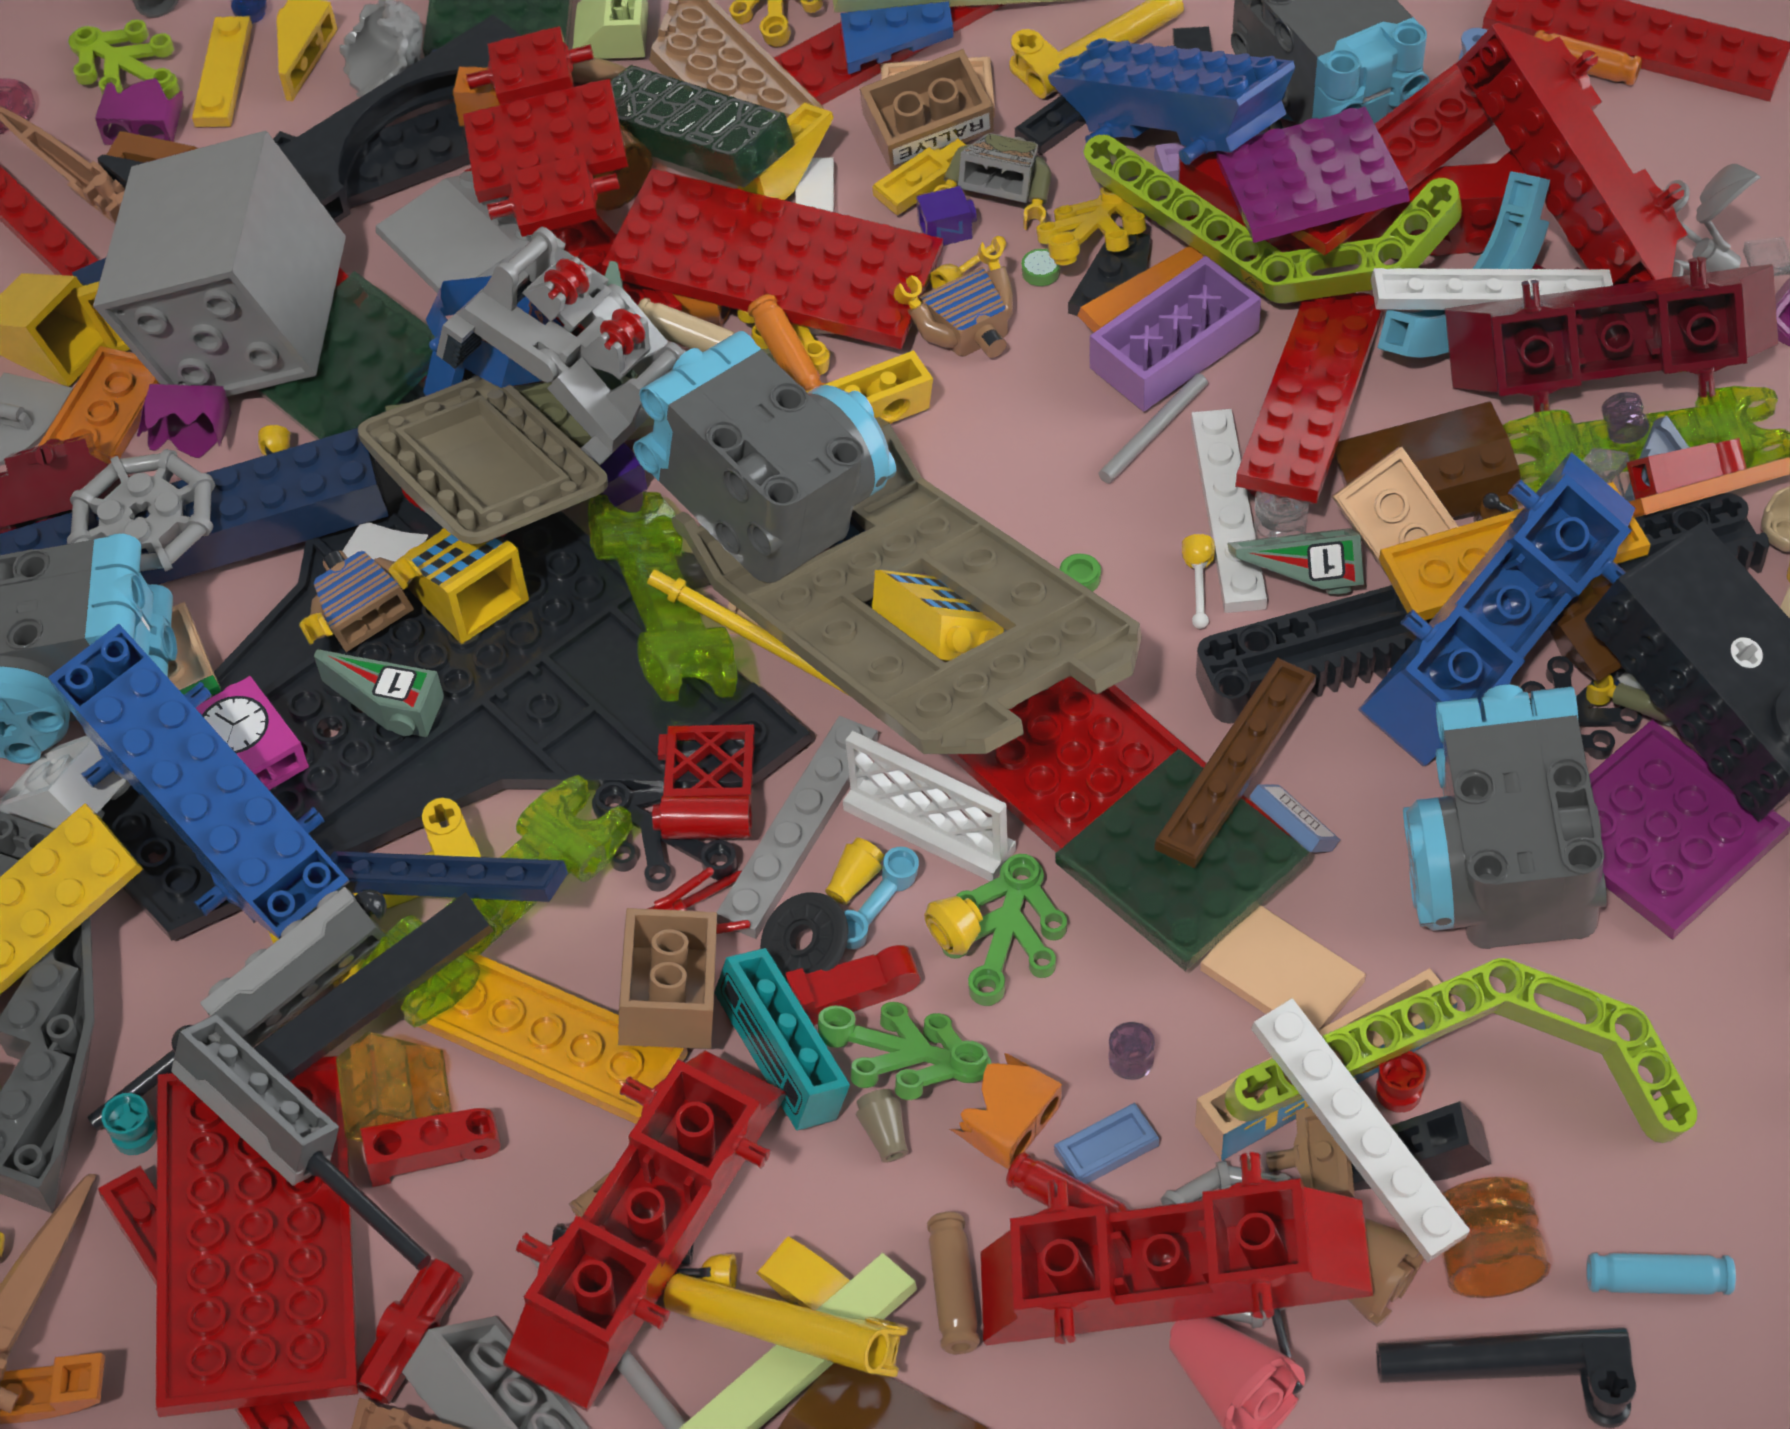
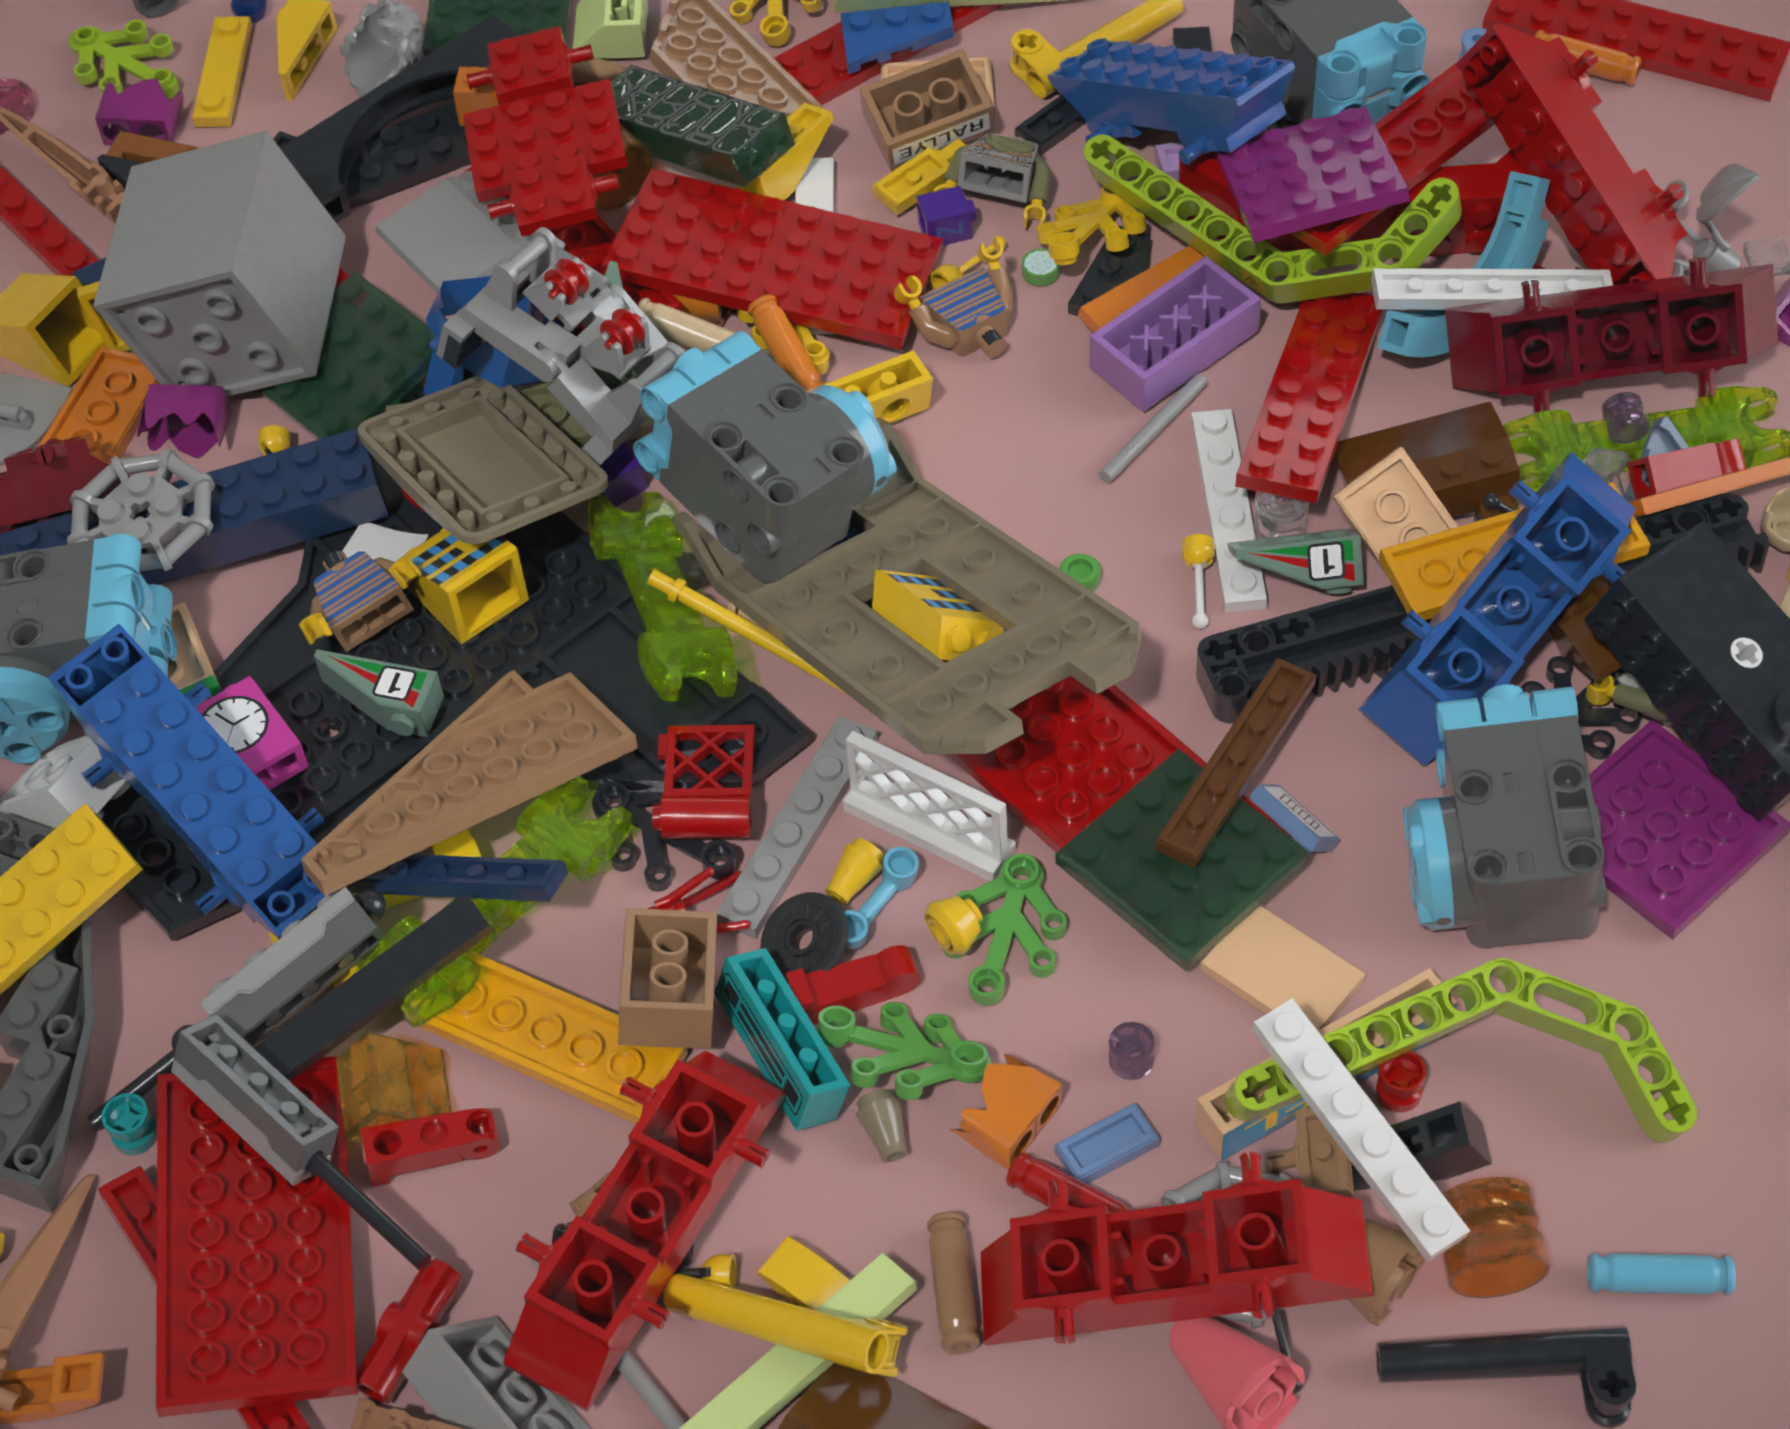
(482, 764): none -> medium nougat wing

